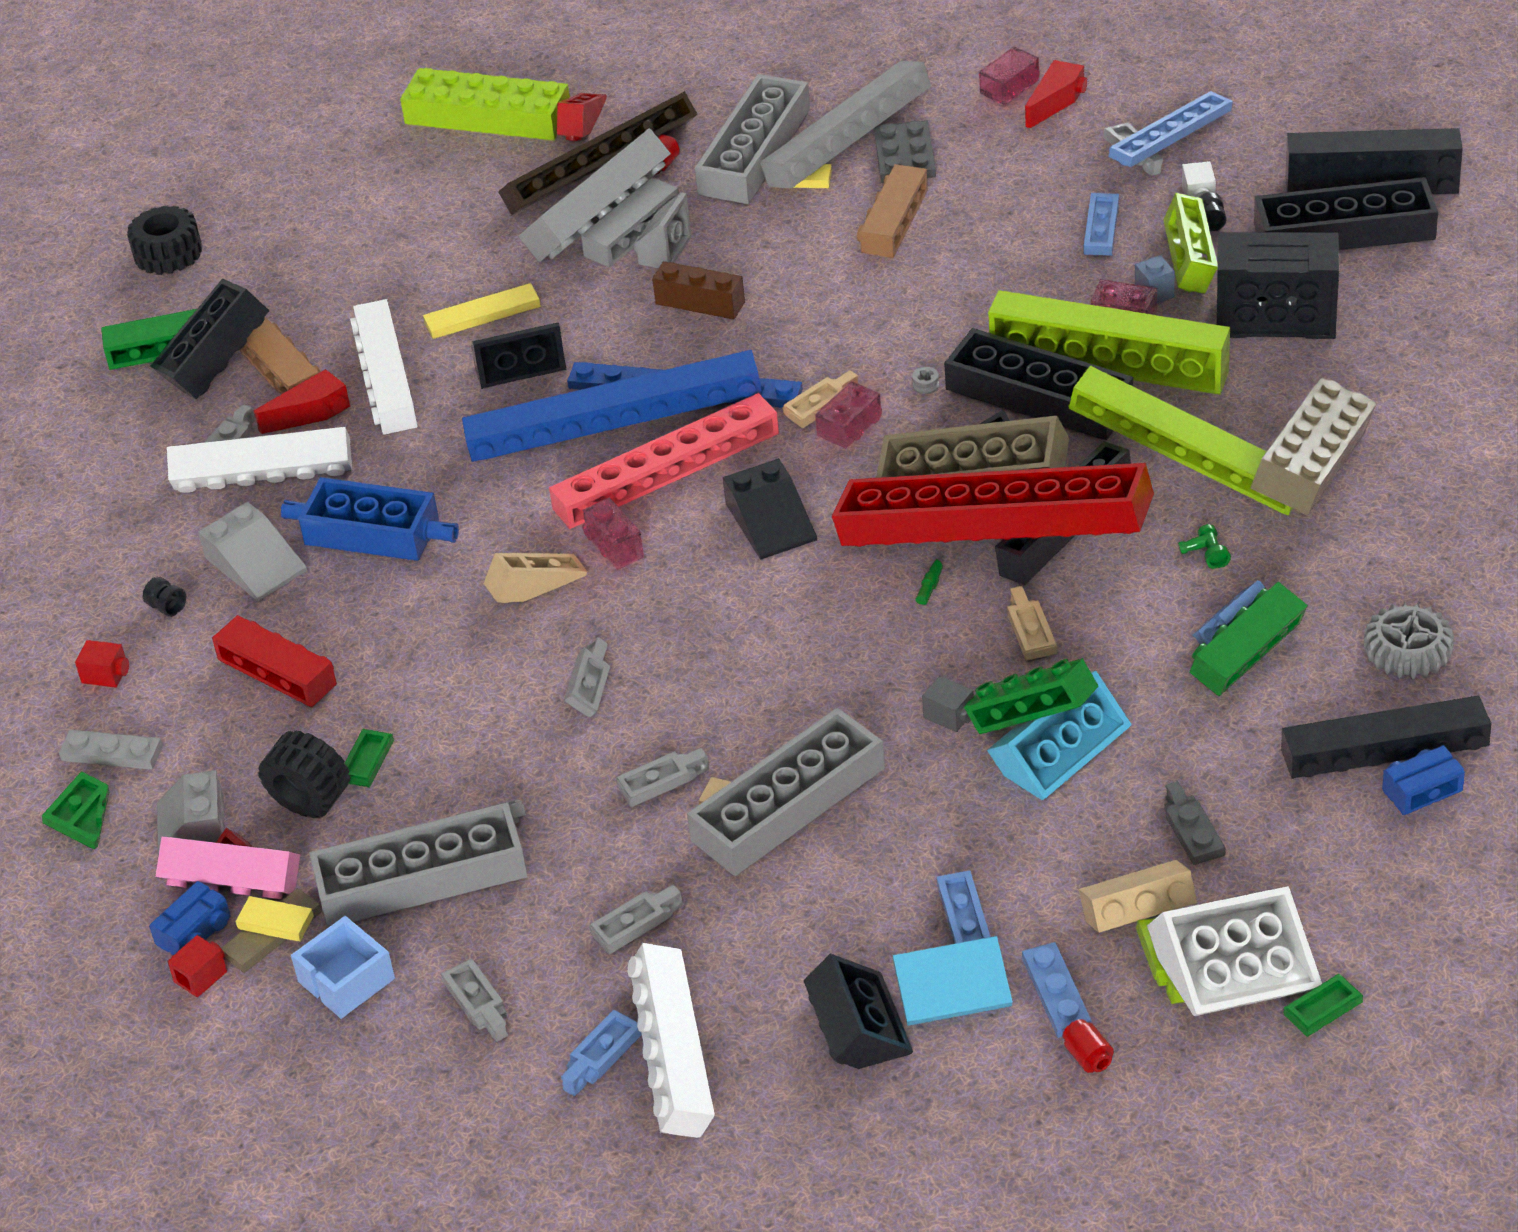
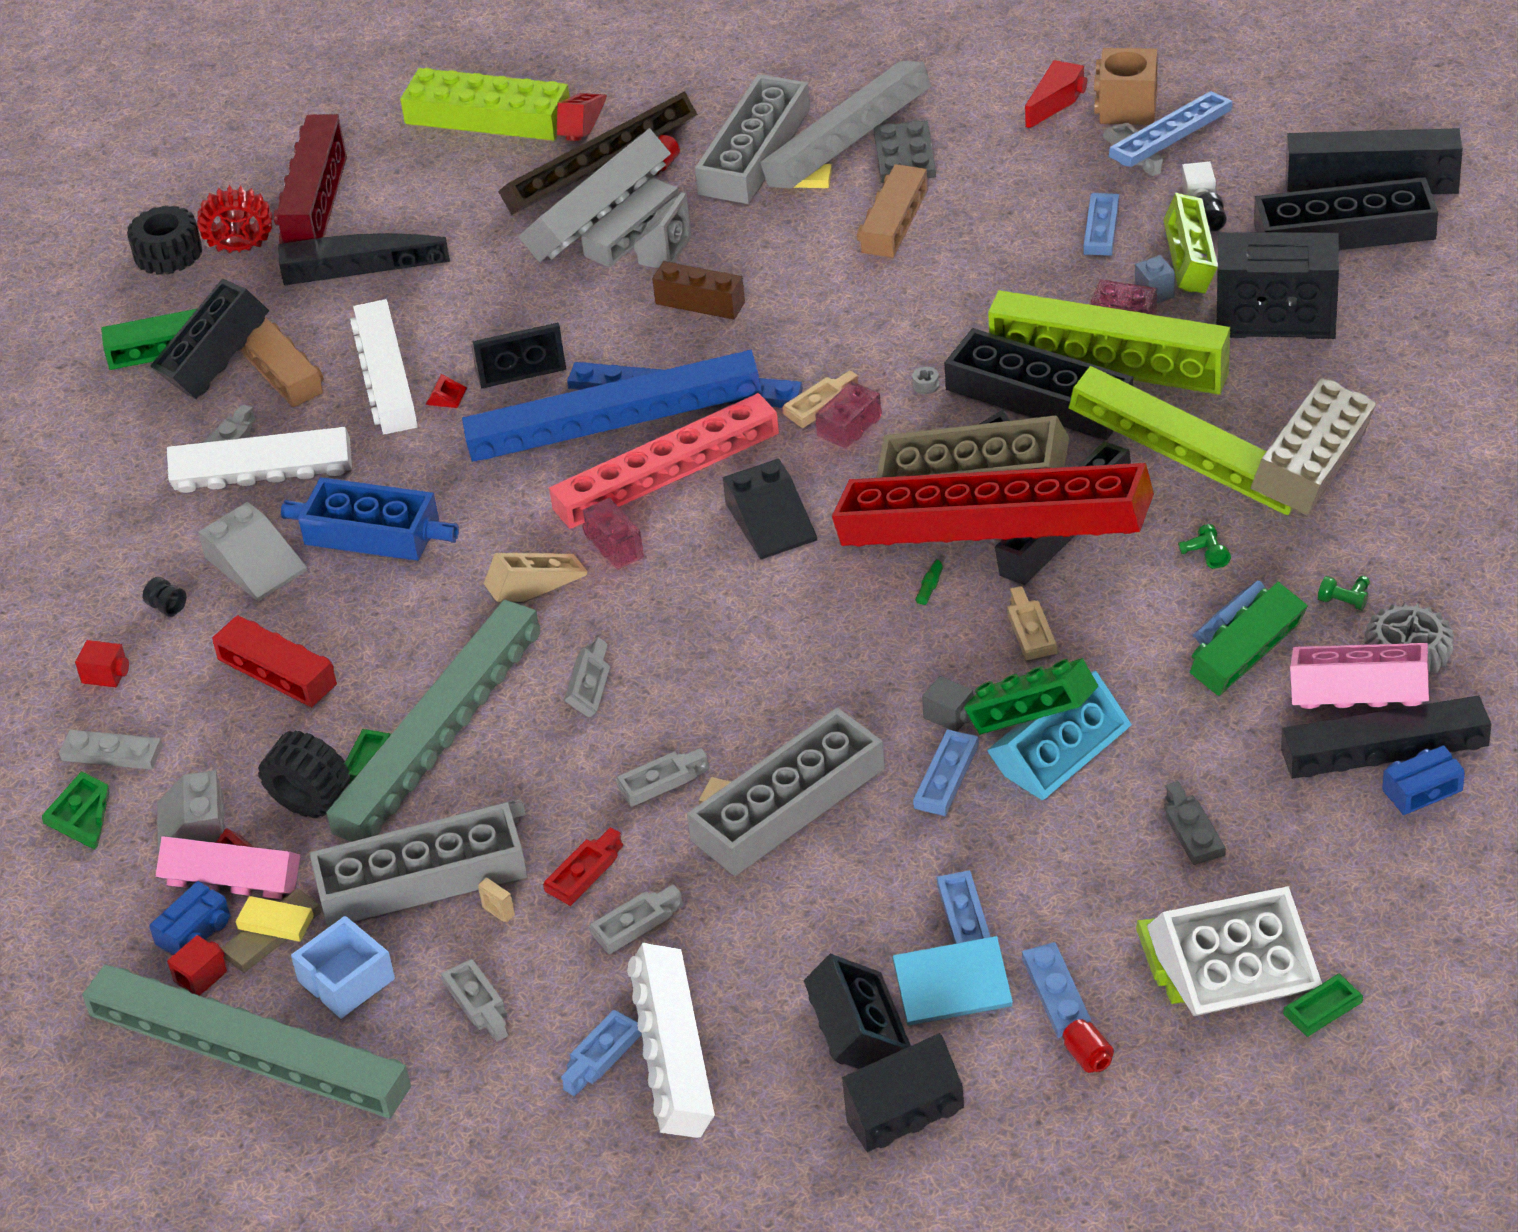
(235, 211): none -> red gear
(248, 1040): none -> sand green brick
(304, 404): red slope -> none
(312, 180): none -> dark red brick
(357, 255): none -> black slope
(433, 722): none -> sand green brick
(446, 393): none -> red slope
(481, 310): light yellow tile -> none
(496, 900): none -> tan tile
(583, 867): none -> red hinge
(902, 1093): none -> black slope
(946, 772): none -> medium blue plate
(1009, 75): clear pink brick -> none
(1126, 86): none -> medium nougat brick
(1137, 896): tan brick -> none
(1355, 596): none -> green piece
(1360, 675): none -> bright pink brick

